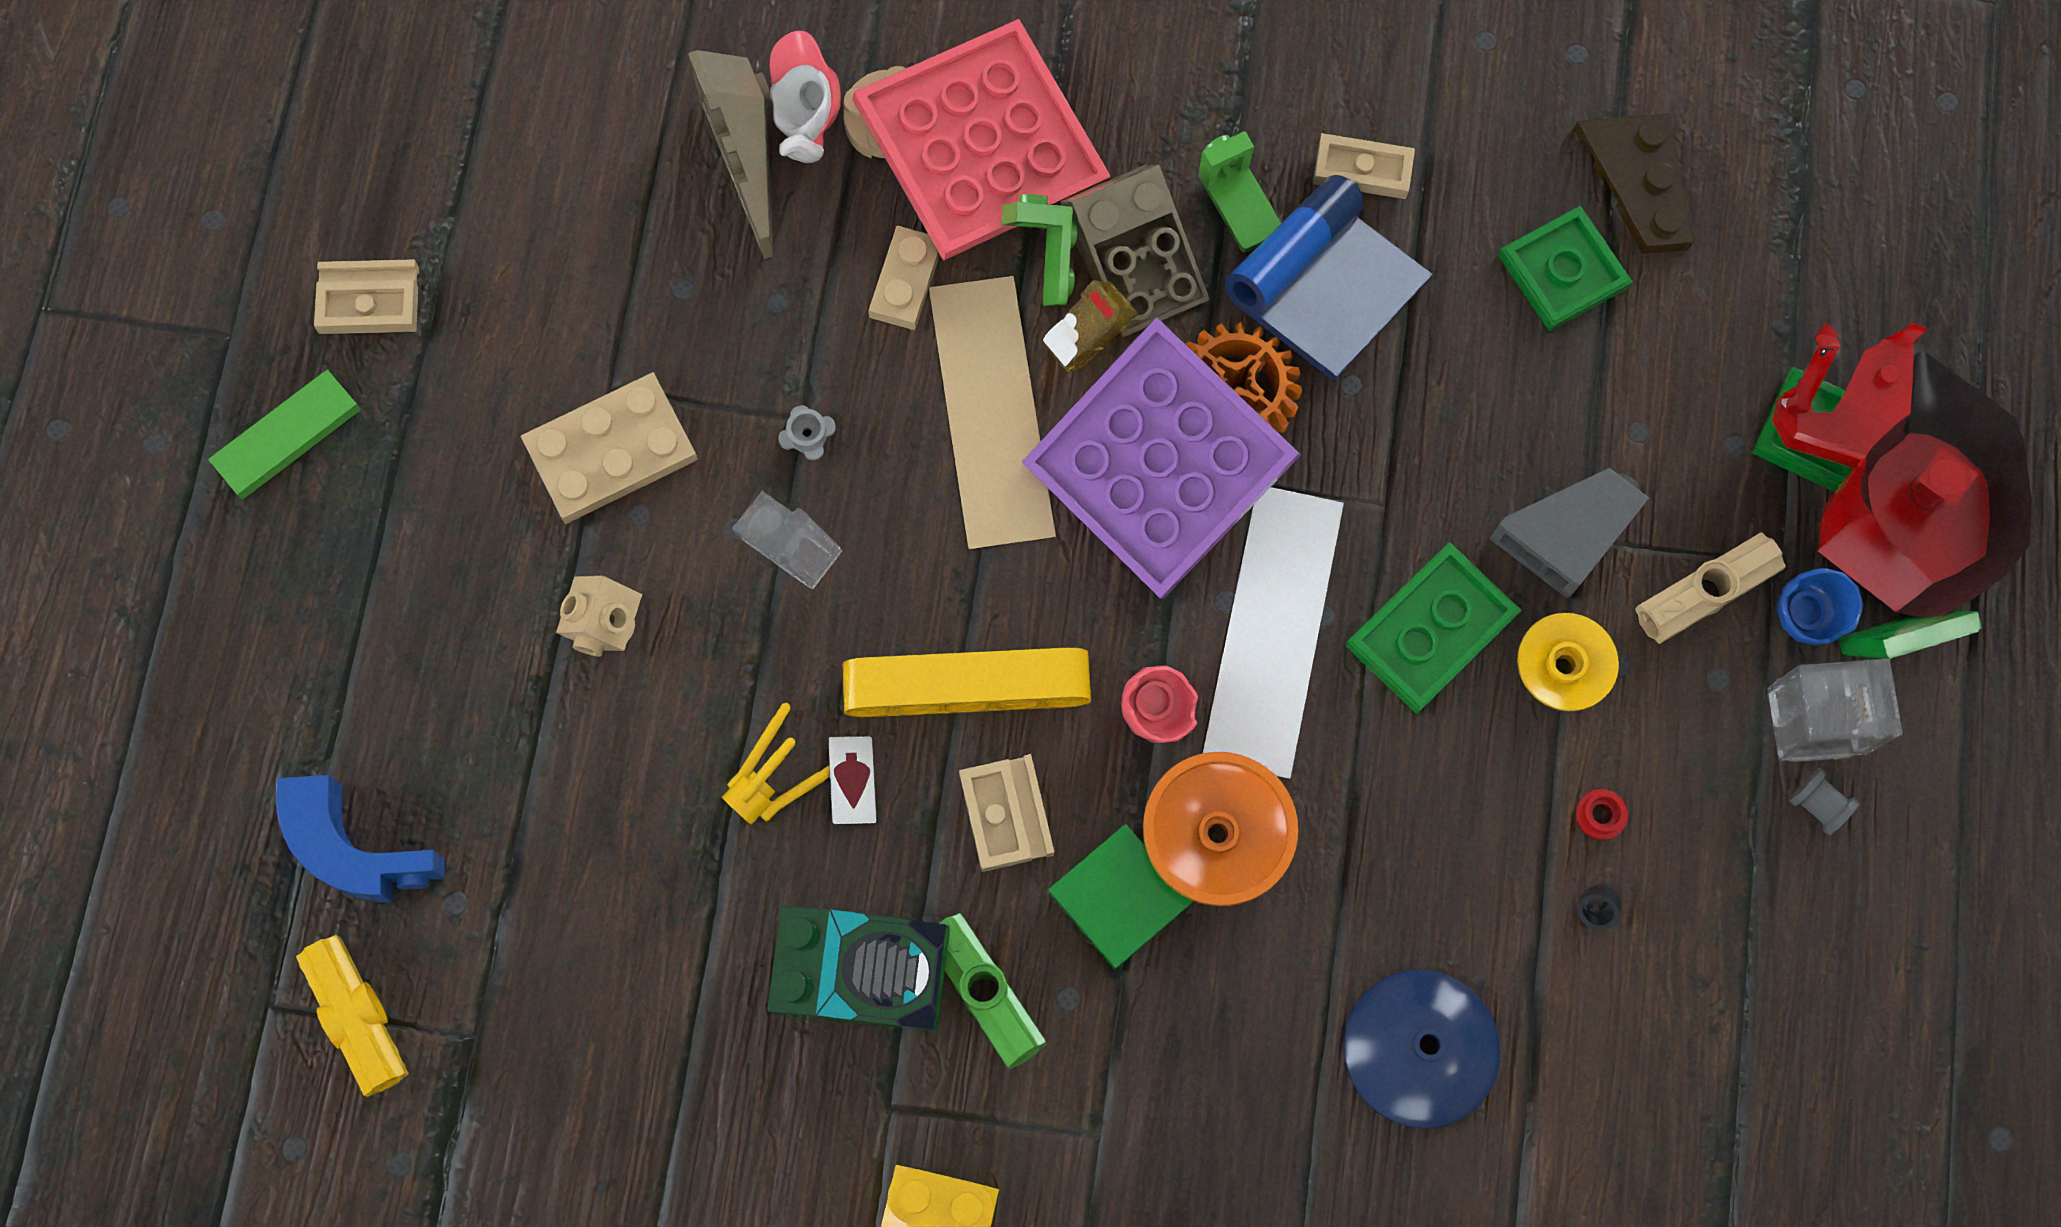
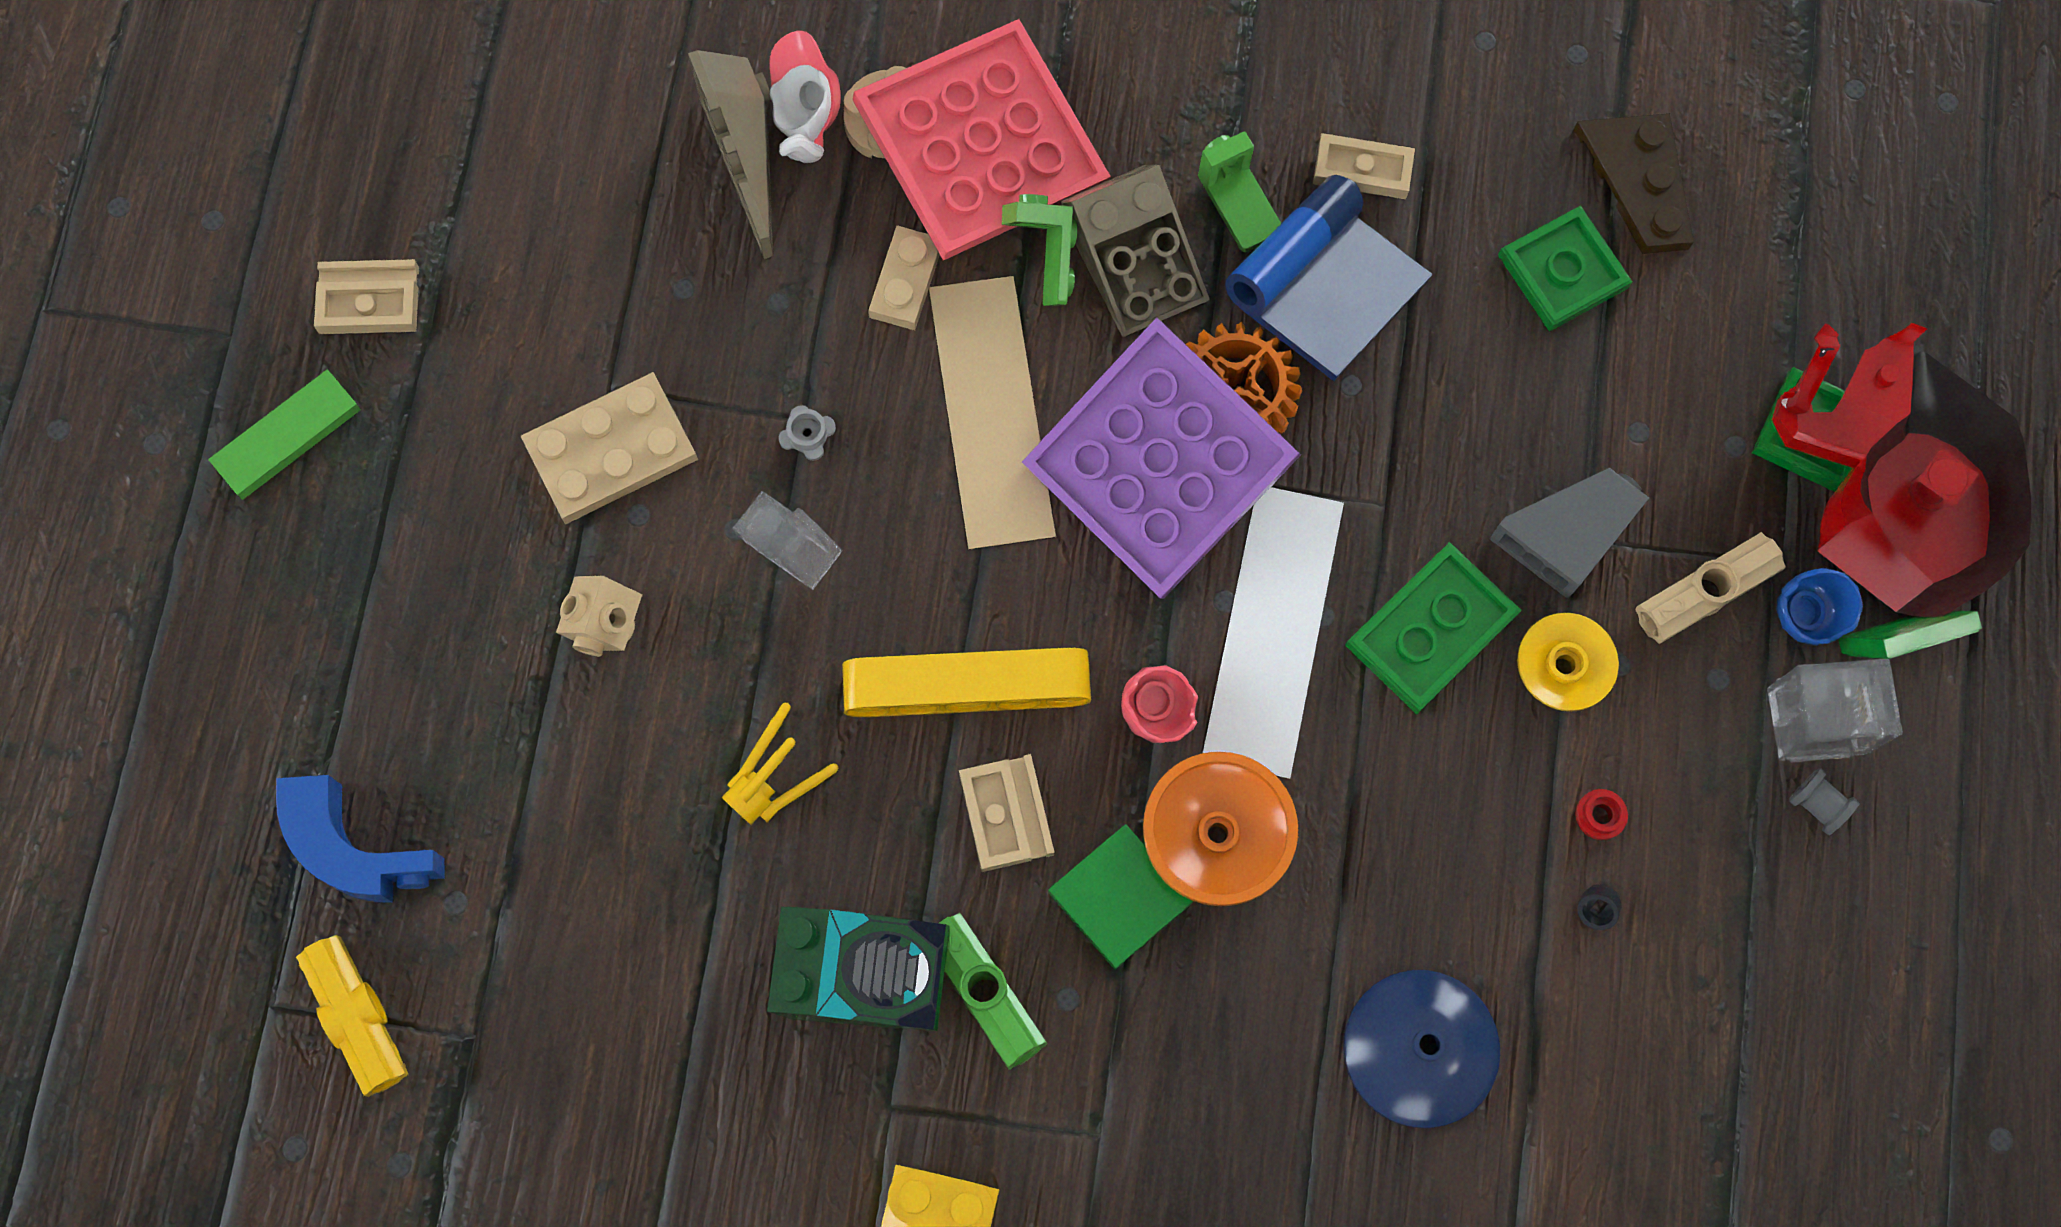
(852, 780): white sticker -> none
(1089, 325): clear yellow leg -> none

